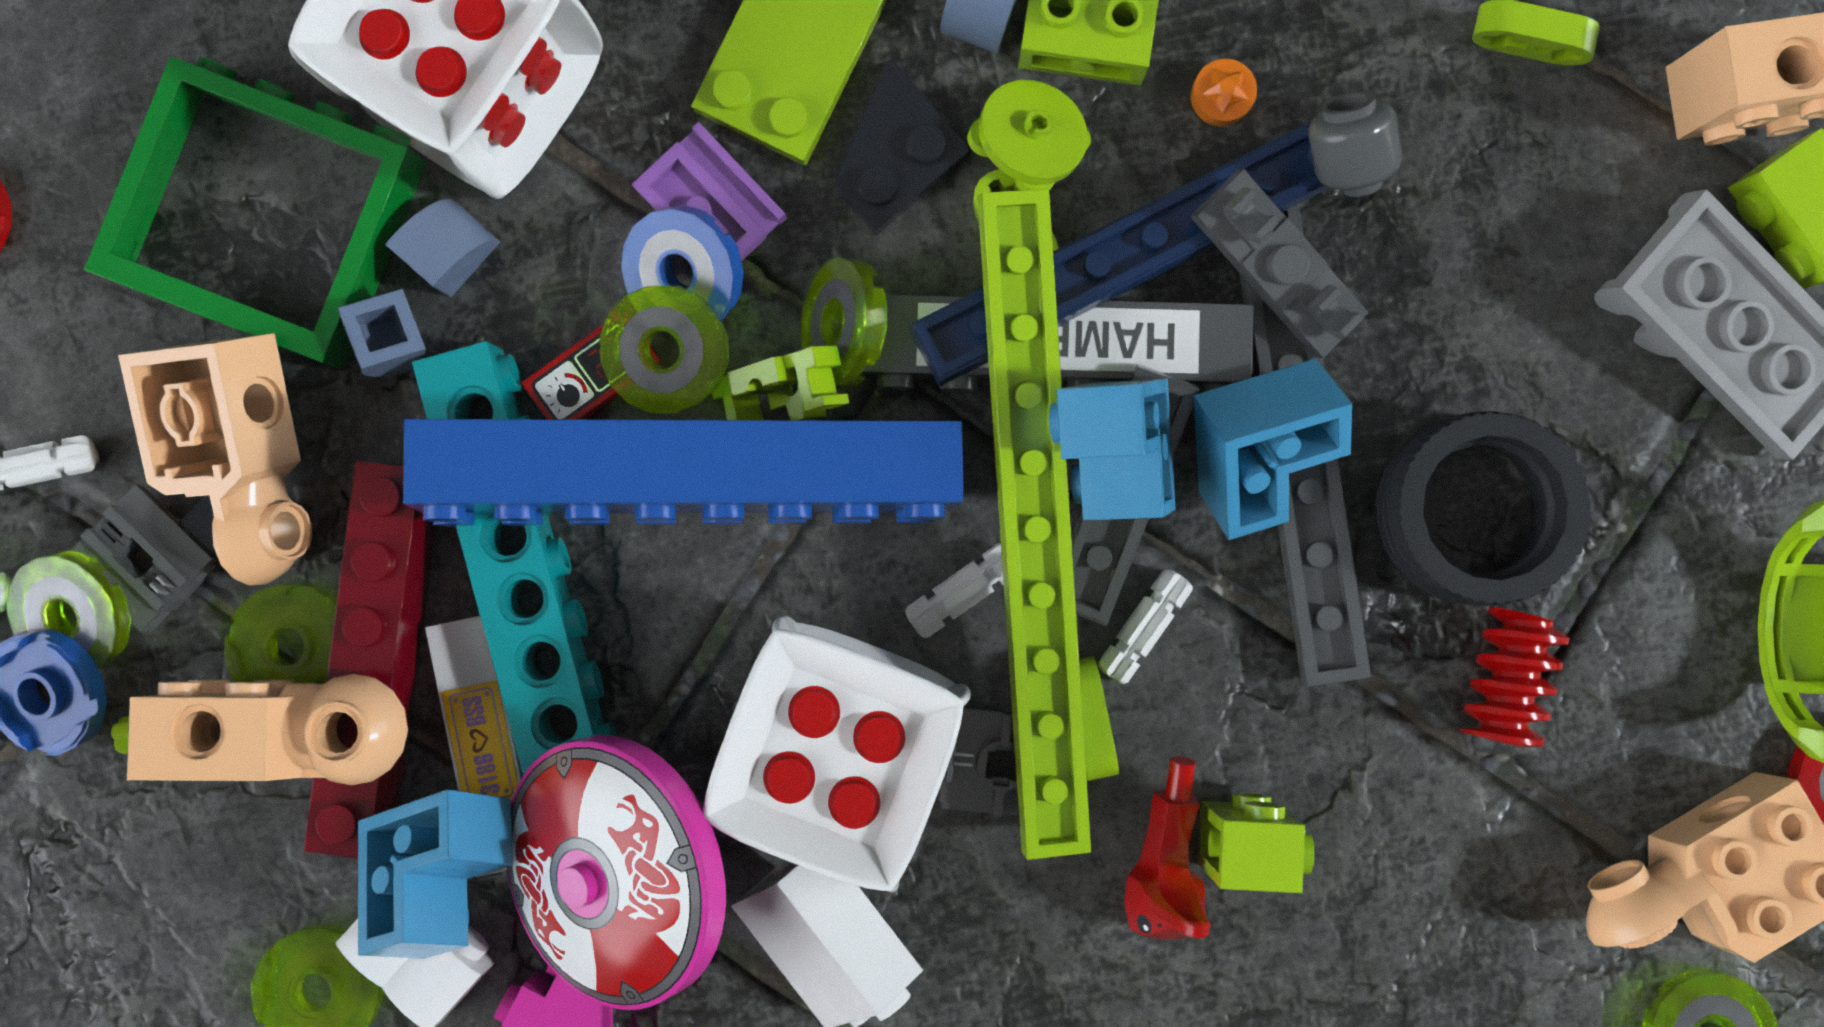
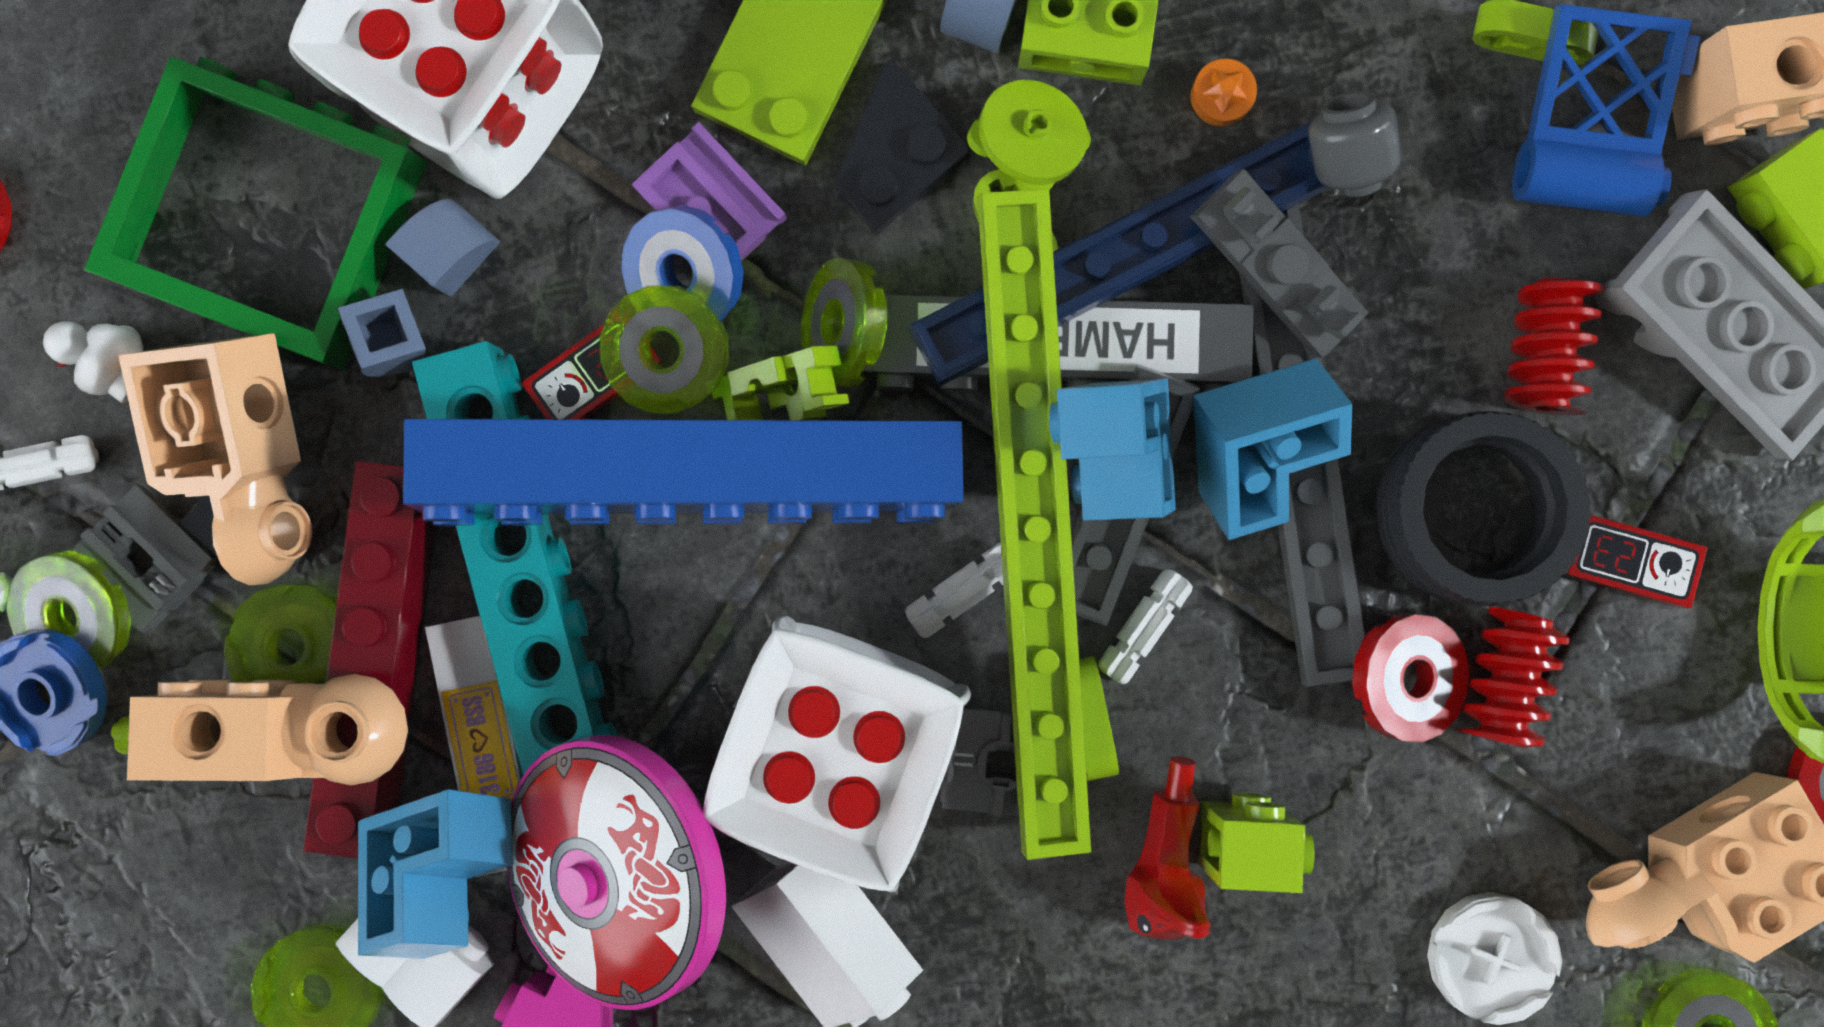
(94, 354): none -> white animal
(1439, 683): none -> tile
(1494, 958): none -> white tile
(1552, 345): none -> red piece
(1599, 168): none -> blue piece
(1640, 562): none -> tile

